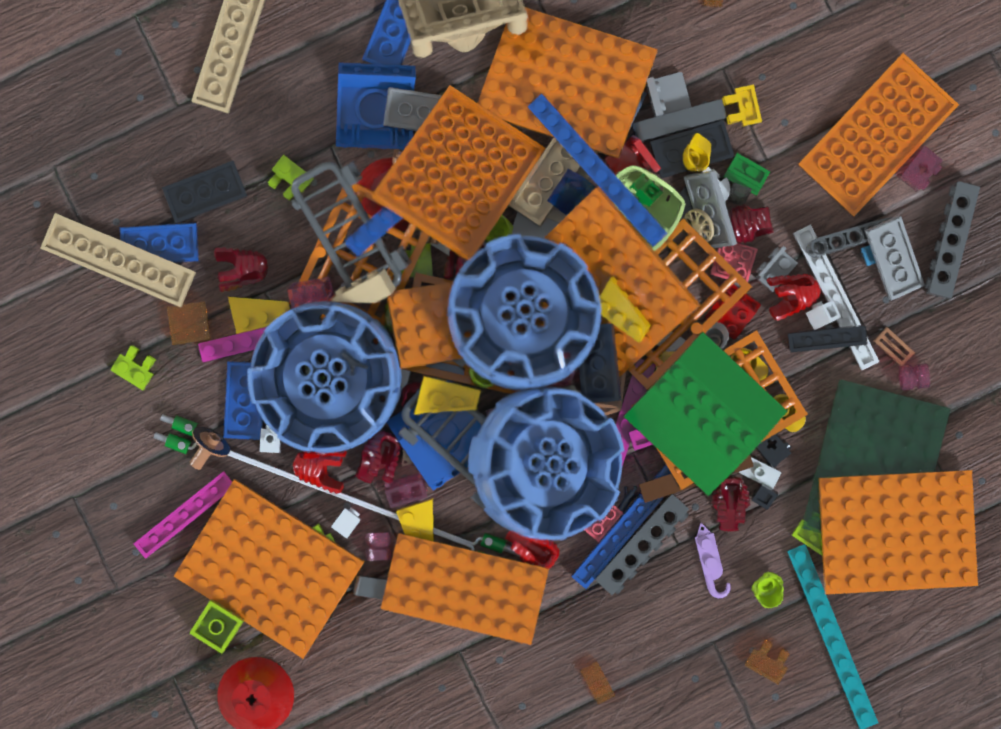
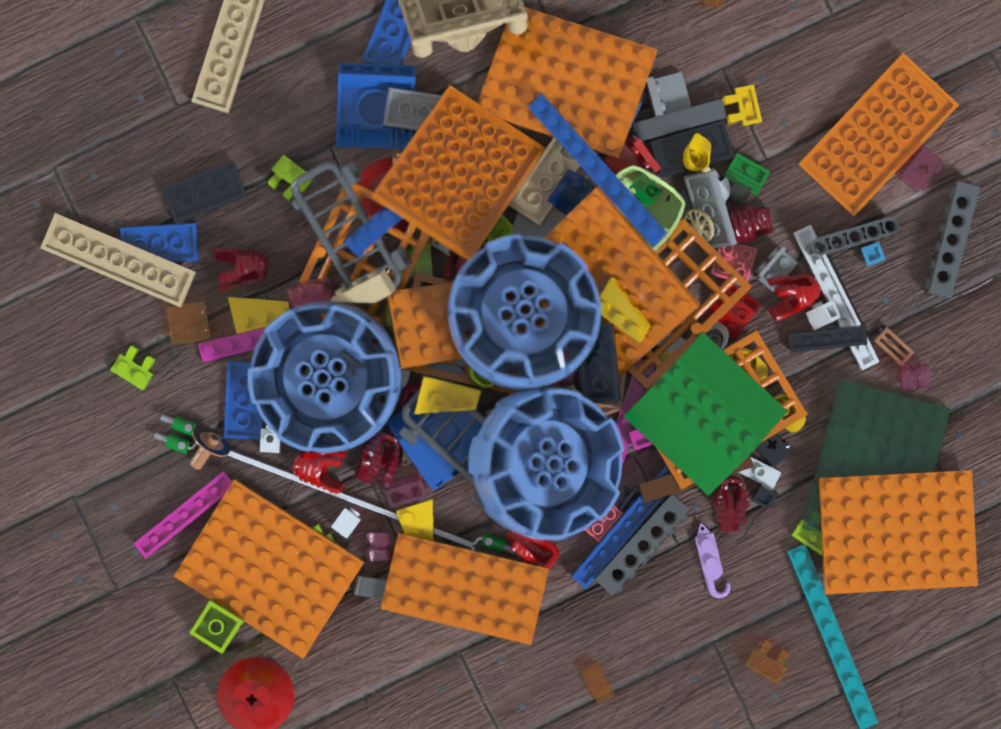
(769, 590): lime hair -> none
(894, 257): light grey tile -> none

